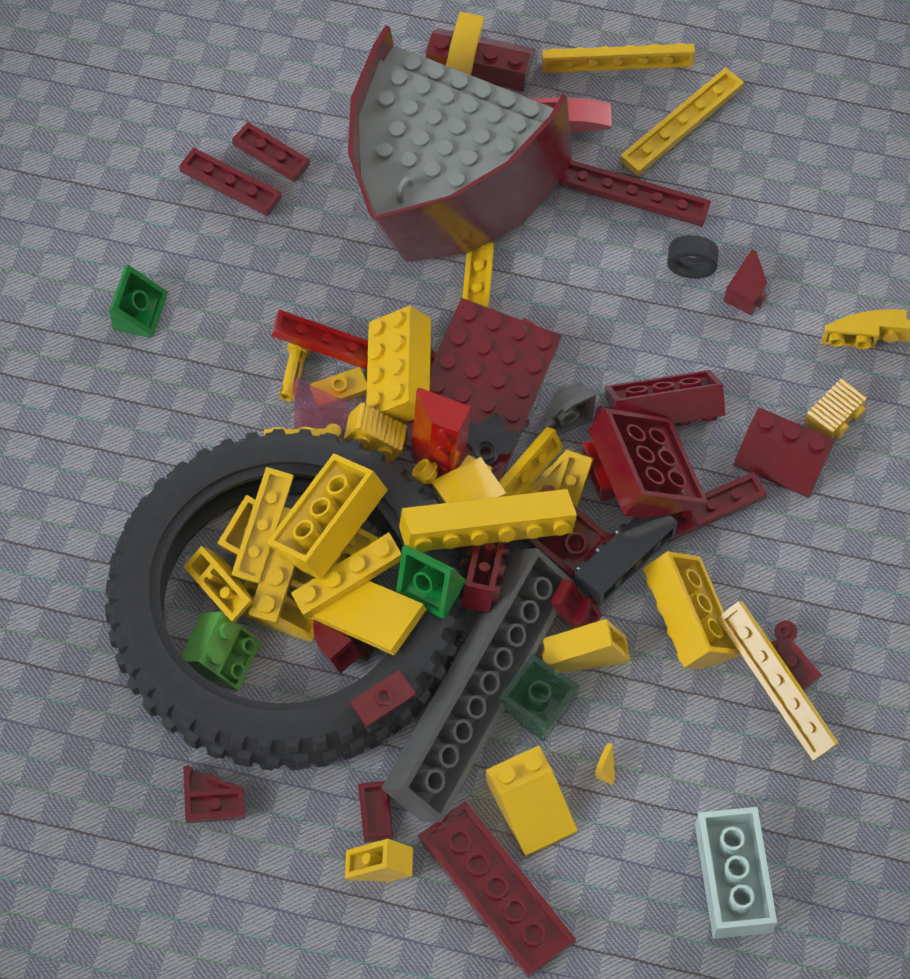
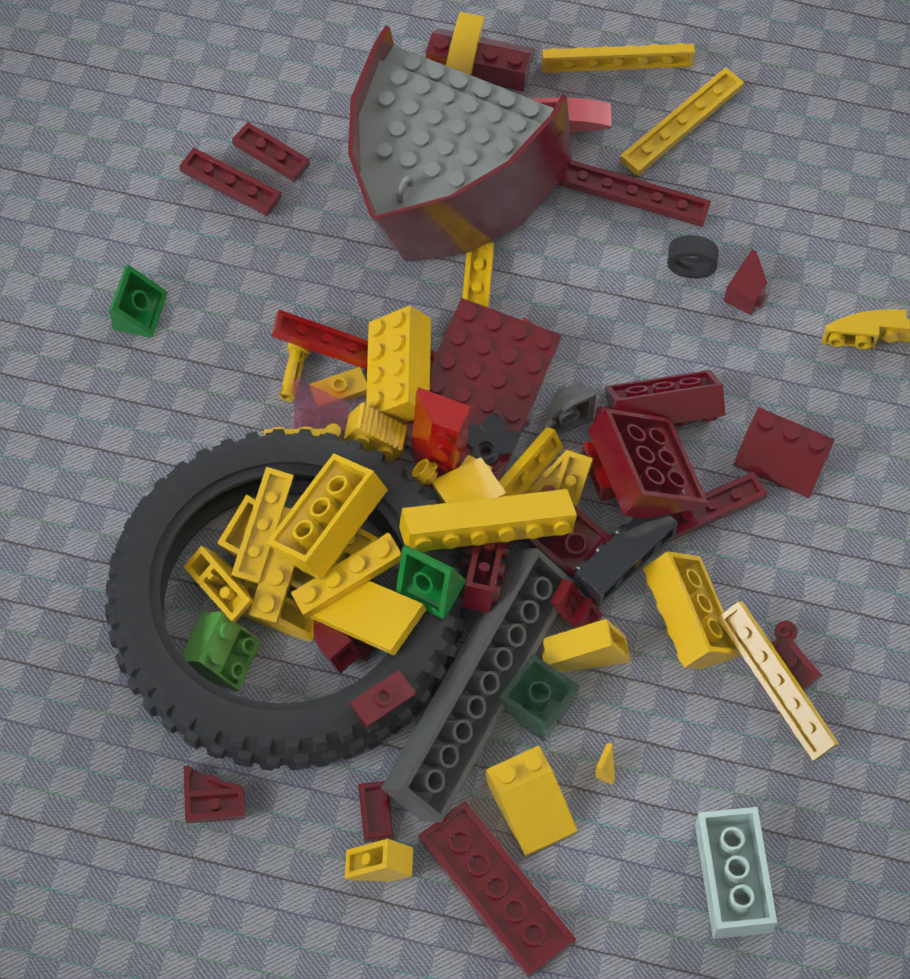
(836, 410): yellow brick -> none

